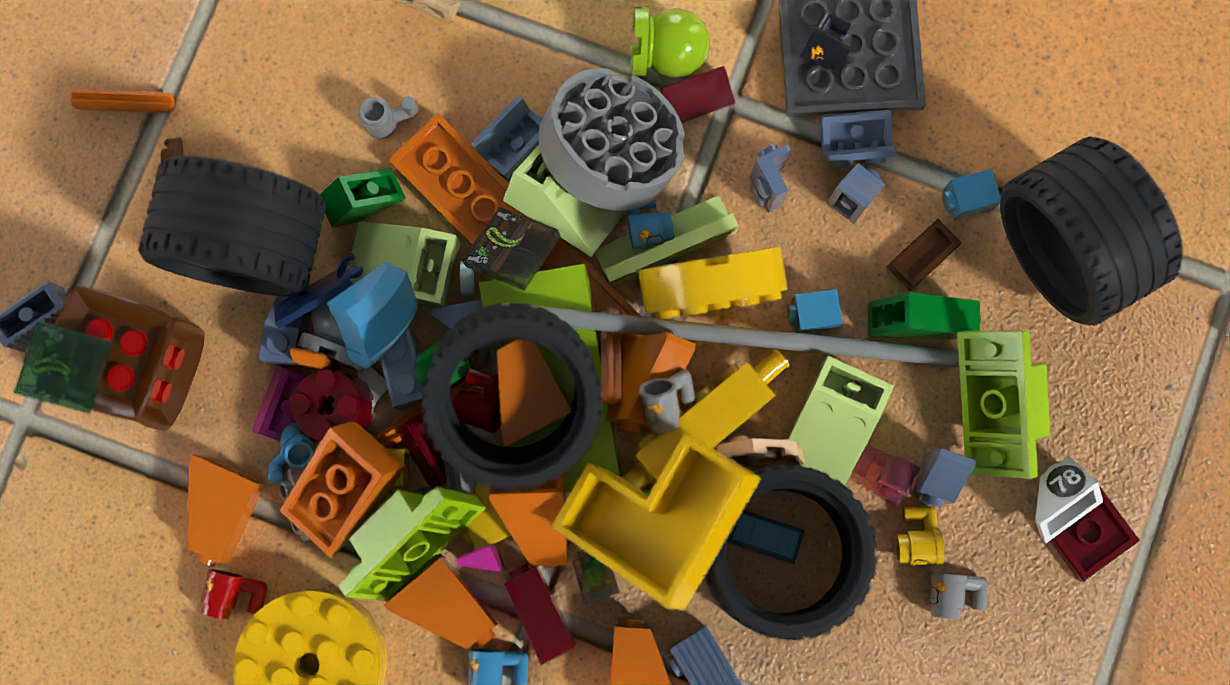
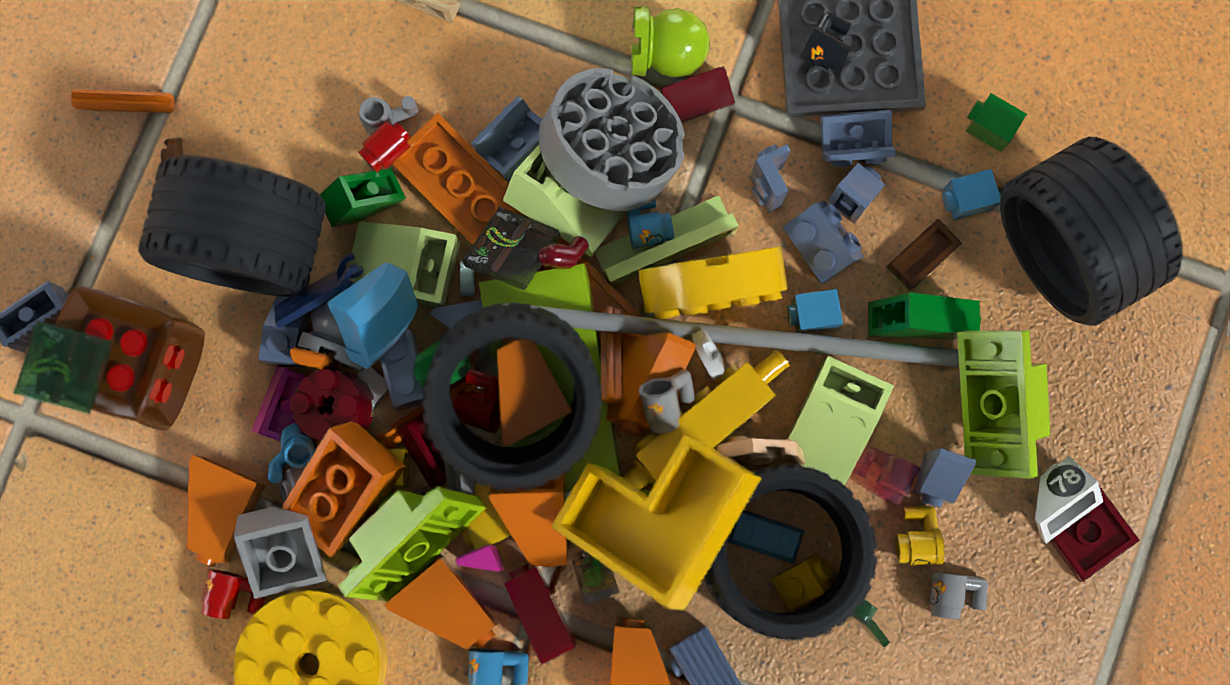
(278, 551): none -> light grey slope
(385, 146): none -> red brick
(563, 255): none -> dark red arm
(709, 354): none -> white tile
(804, 581): none -> yellow bracket
(824, 240): none -> sand blue bracket
(864, 614): none -> clear green hand
(994, 121): none -> green brick

